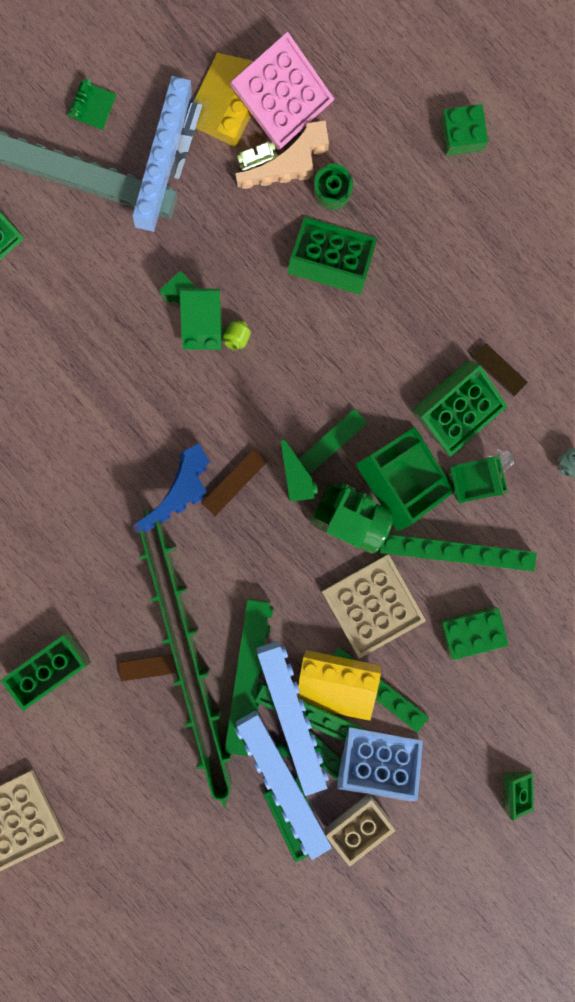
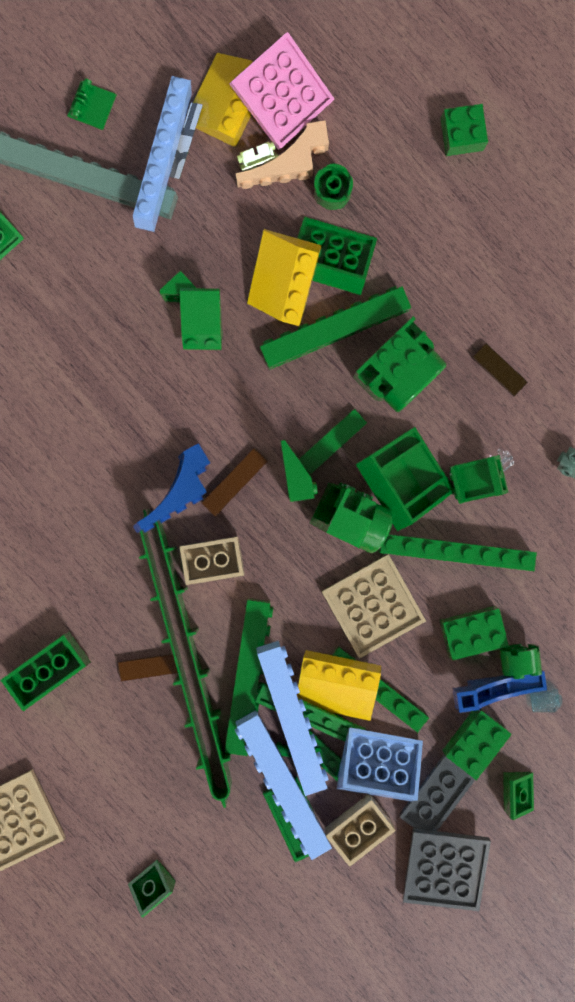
(151, 887): none -> green slope
(212, 560): none -> tan brick
(236, 335): lime head -> none
(283, 276): none -> yellow slope
(335, 328): none -> green brick
(401, 367): none -> green brick
(437, 796): none -> dark grey plate
(446, 869): none -> dark grey plate
(460, 407): green slope -> none
(476, 743): none -> green brick
(493, 689): none -> blue arch
(521, 660): none -> green brick
(546, 701): none -> clear light blue bracket

